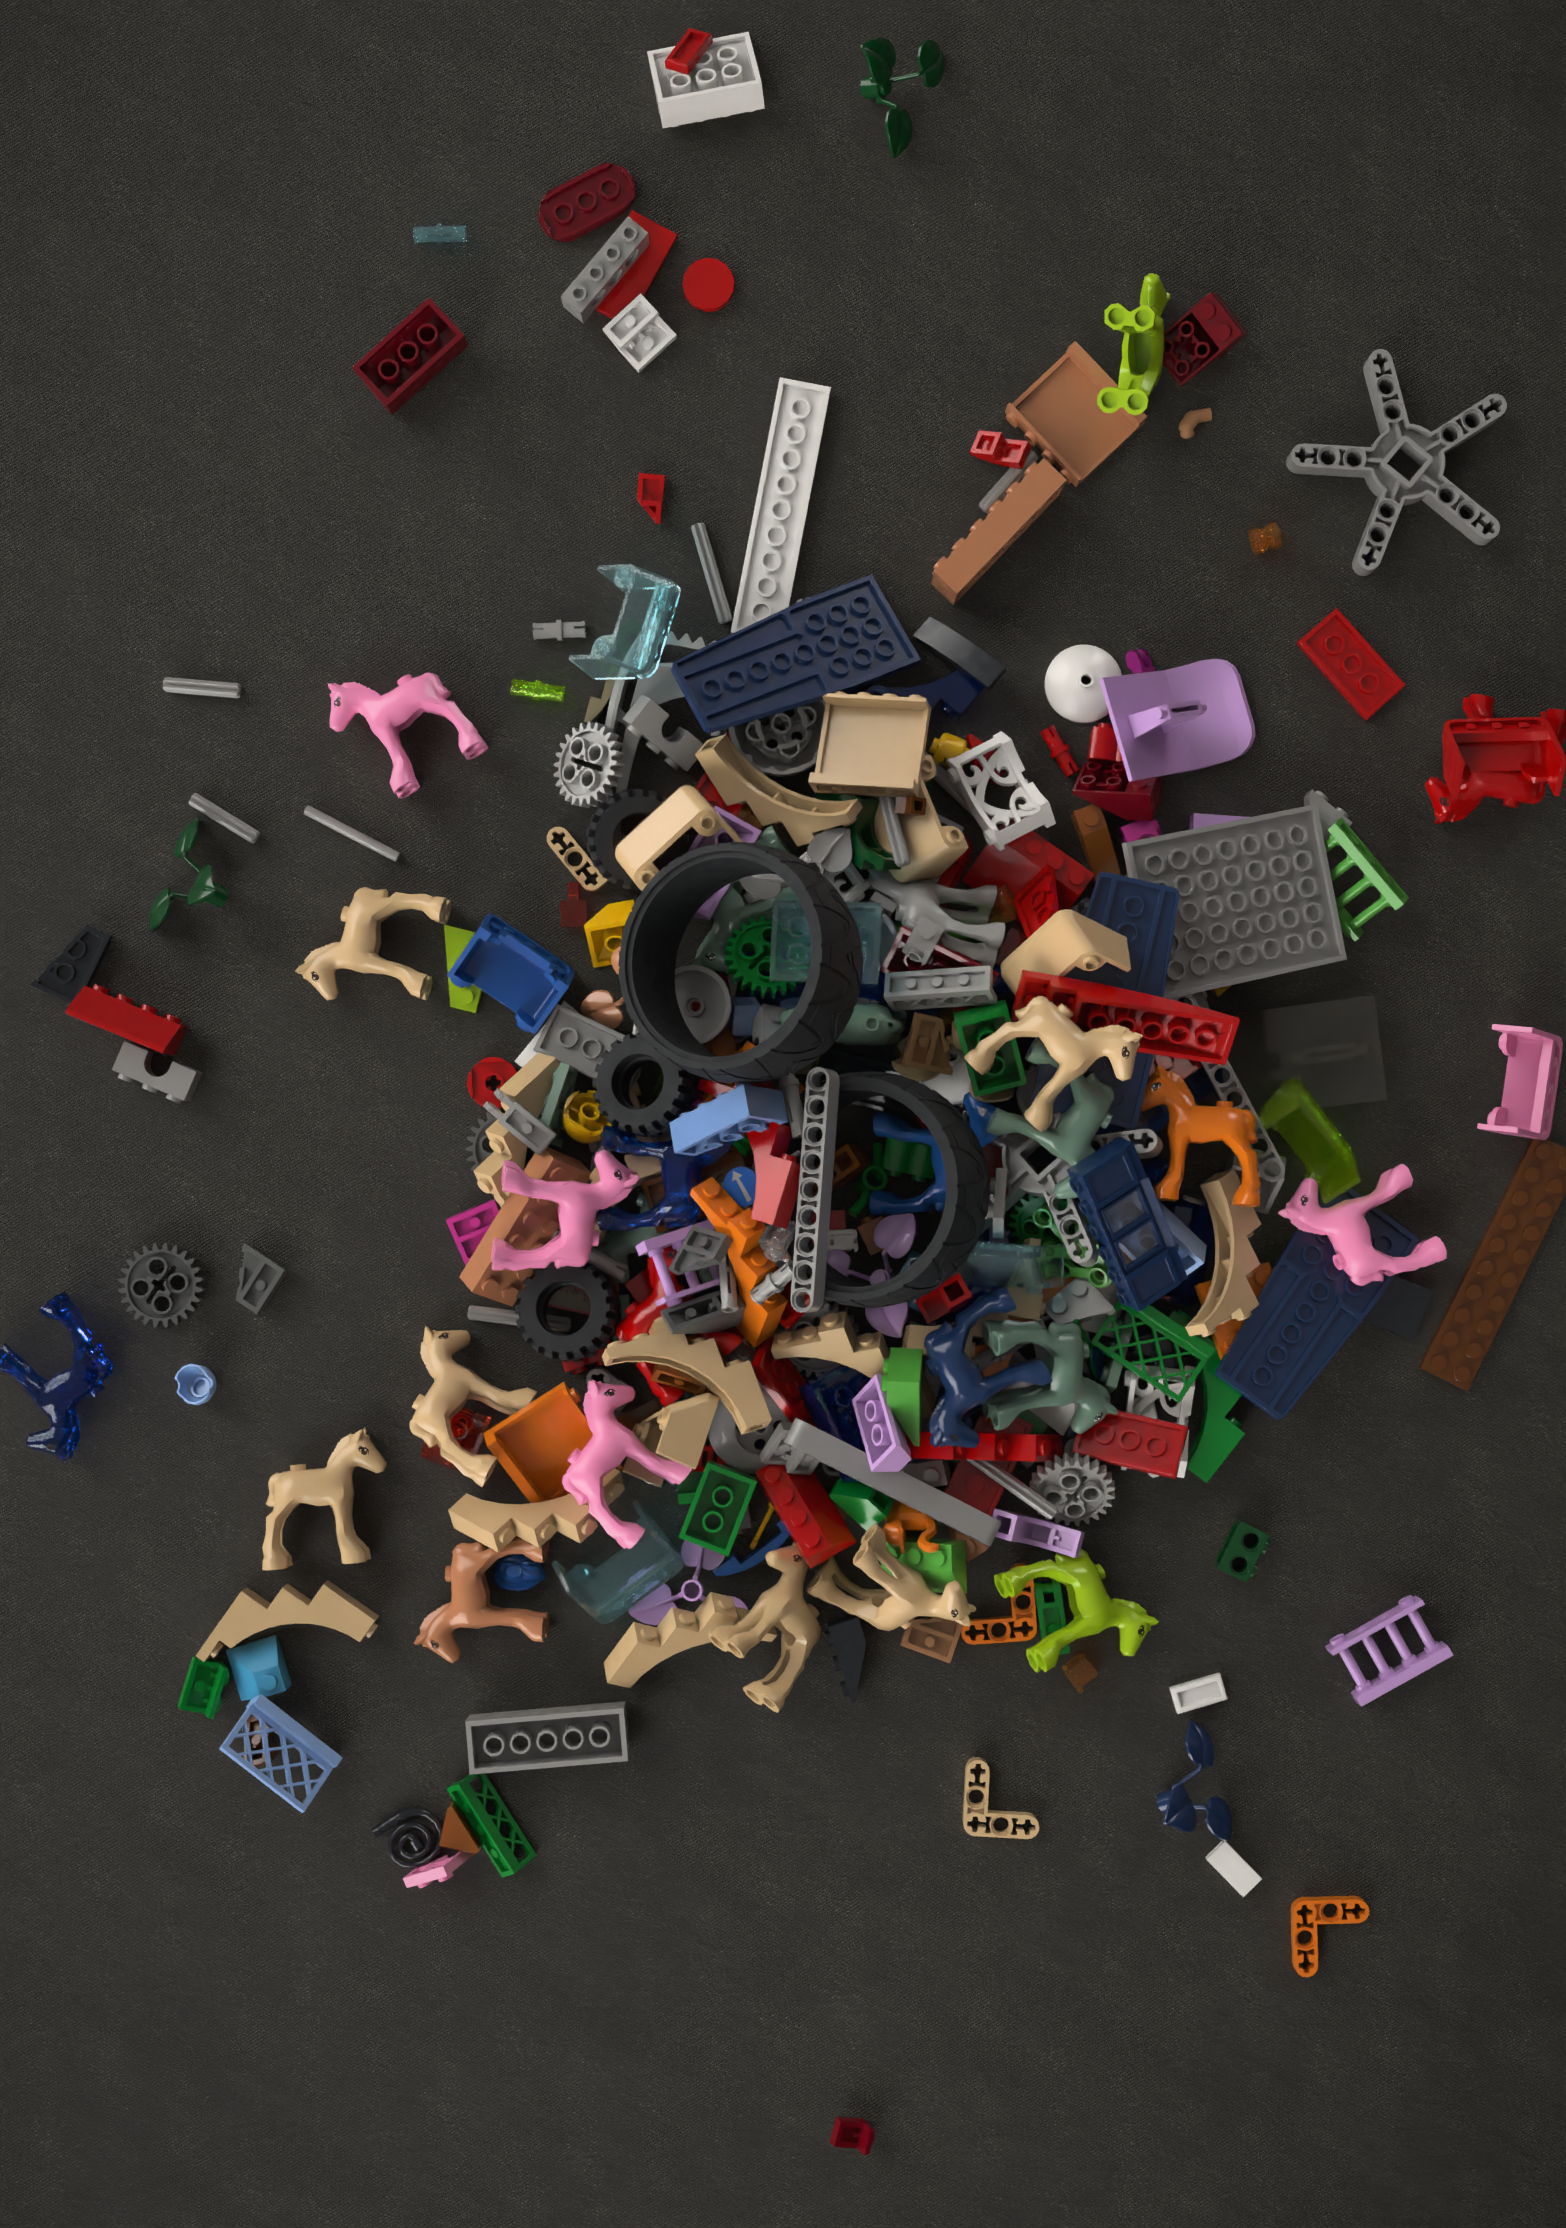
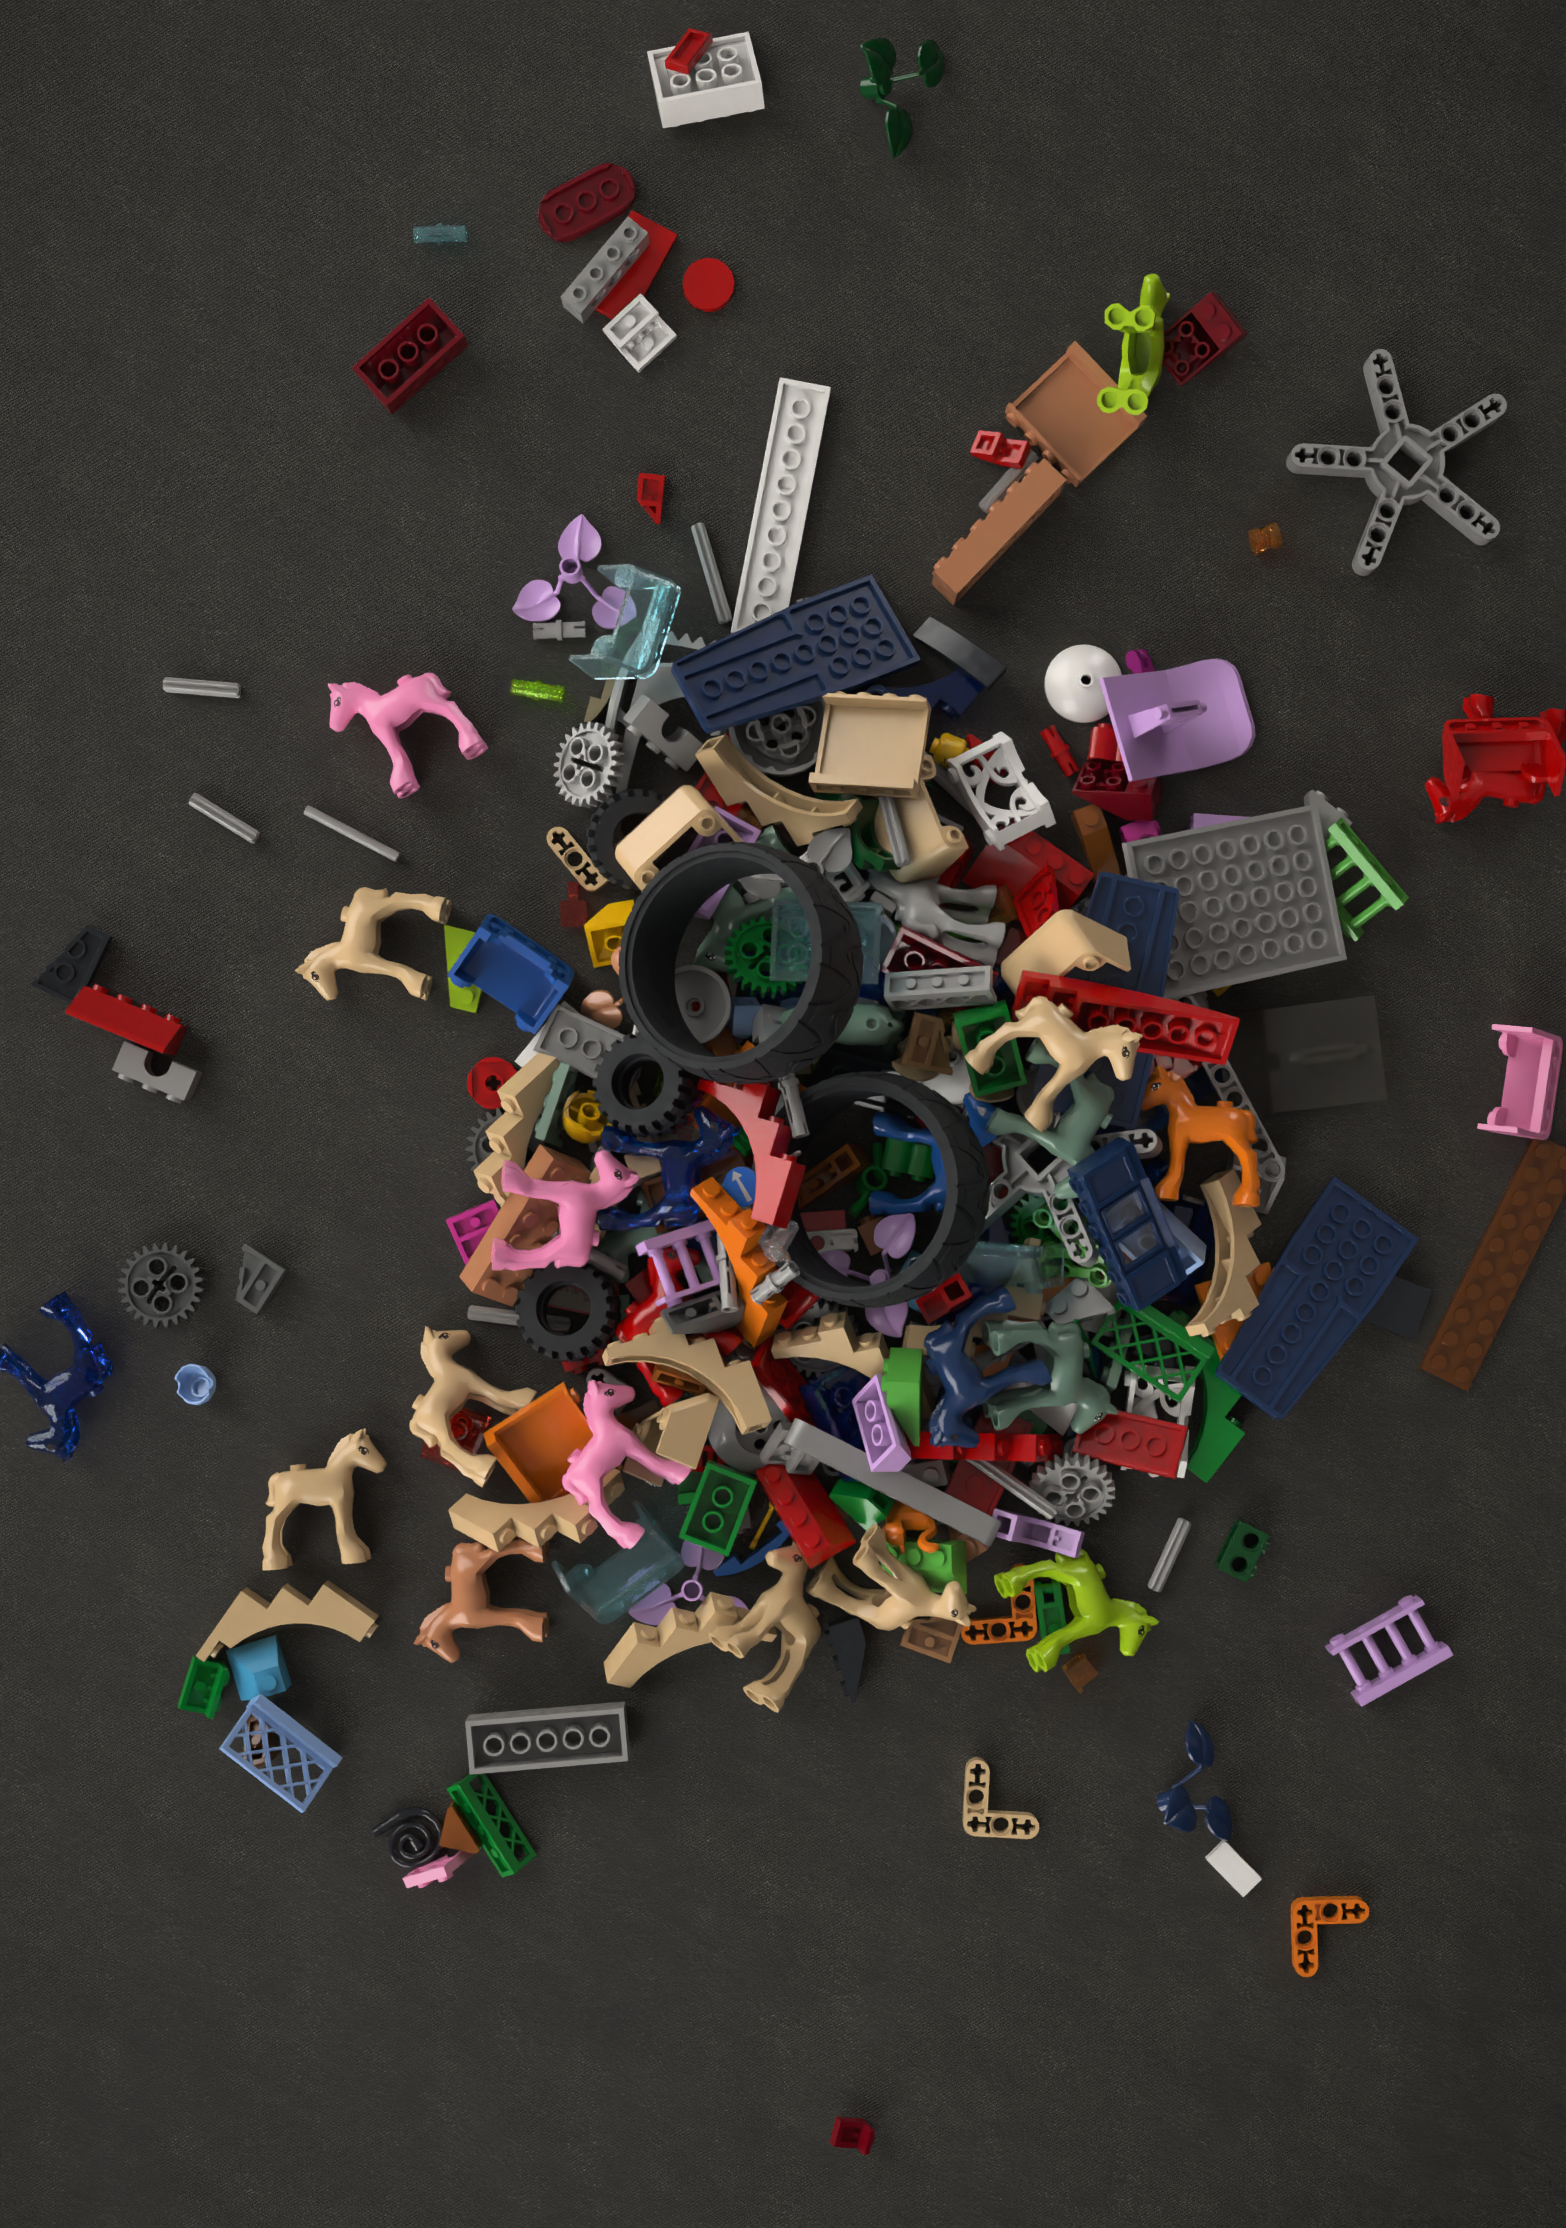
(202, 890): dark green plant -> none
(518, 1573): blue hat -> none
(522, 1123): light grey hinge -> none
(576, 543): none -> lavender plant
(700, 1250): dark grey wing -> none
(727, 1118): medium blue wedge -> none
(807, 1201): light grey beam -> none
(910, 806): reddish brown piece -> none
(922, 940): light grey bracket -> none
(996, 1209): light grey wing -> none
(1169, 1555): none -> light grey axle
(1191, 420): medium nougat arm -> none
(1198, 1693): white tile -> none
(1312, 1138): clear neon green windscreen -> none
(1351, 664): red tile -> none
(1351, 1234): bright pink animal -> none

